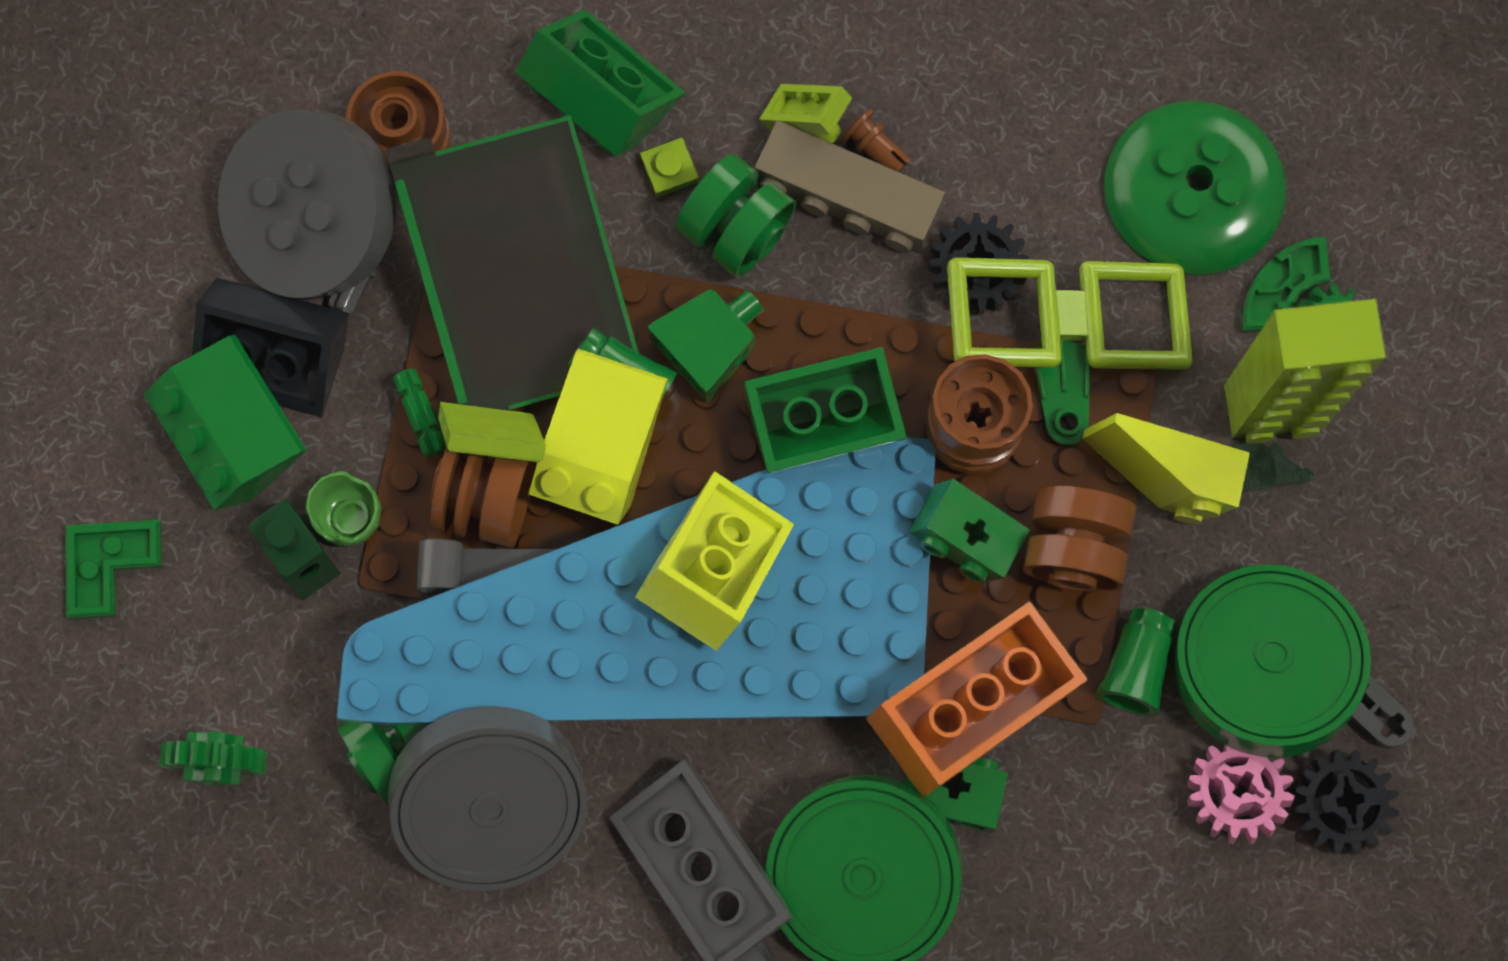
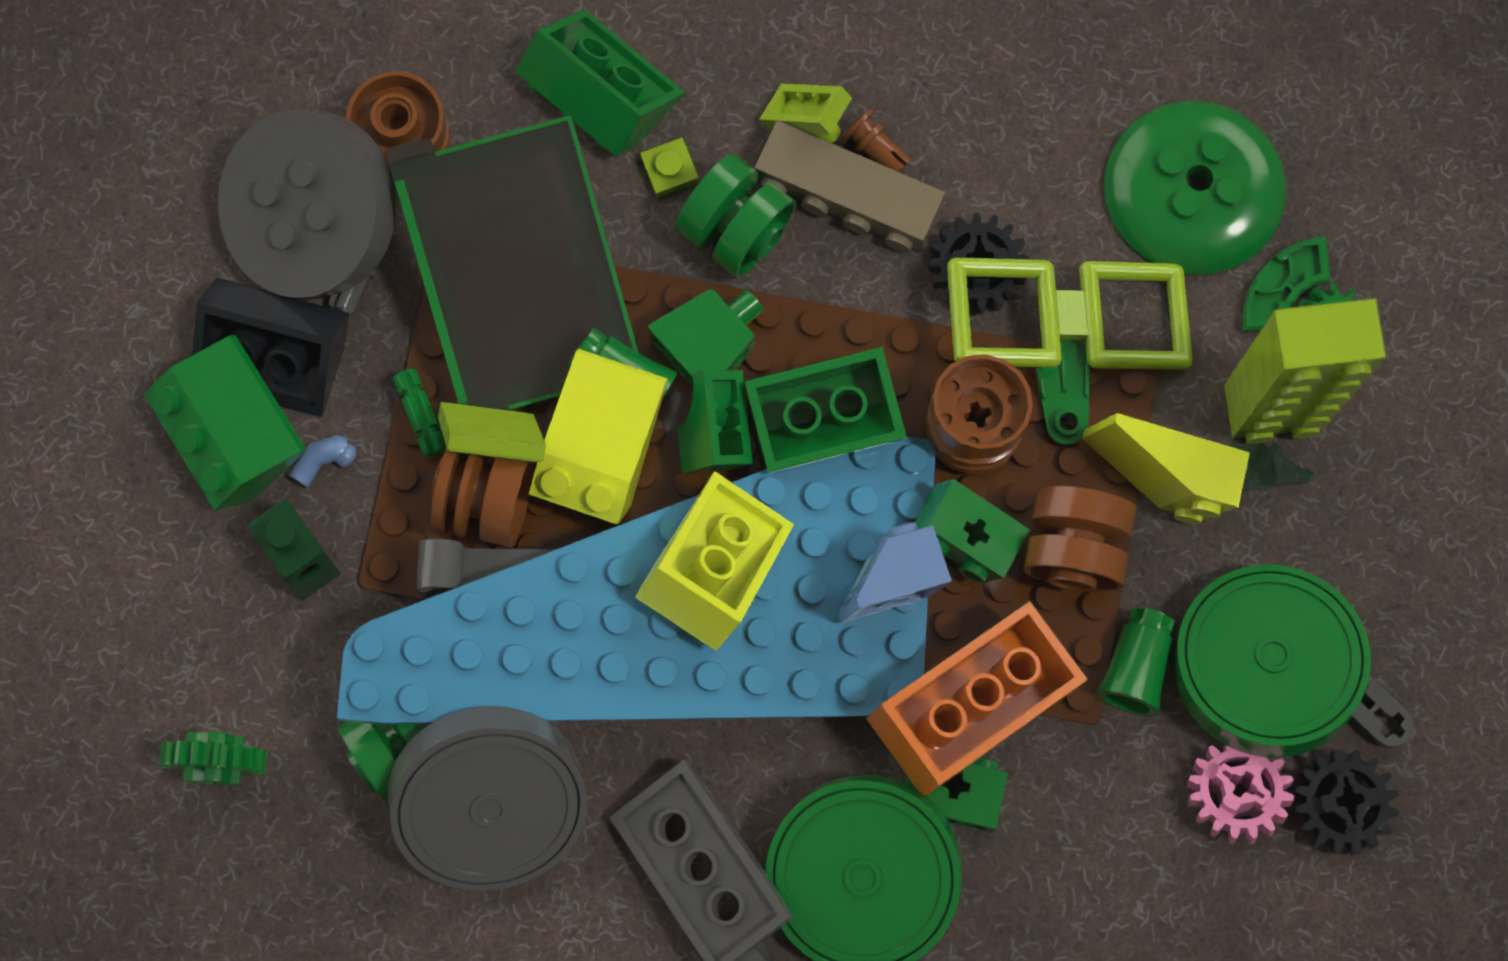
(96, 554): green tile -> none
(320, 453): none -> medium blue arm
(343, 509): bright green hair -> none
(717, 425): none -> green arch
(898, 572): none -> medium blue slope

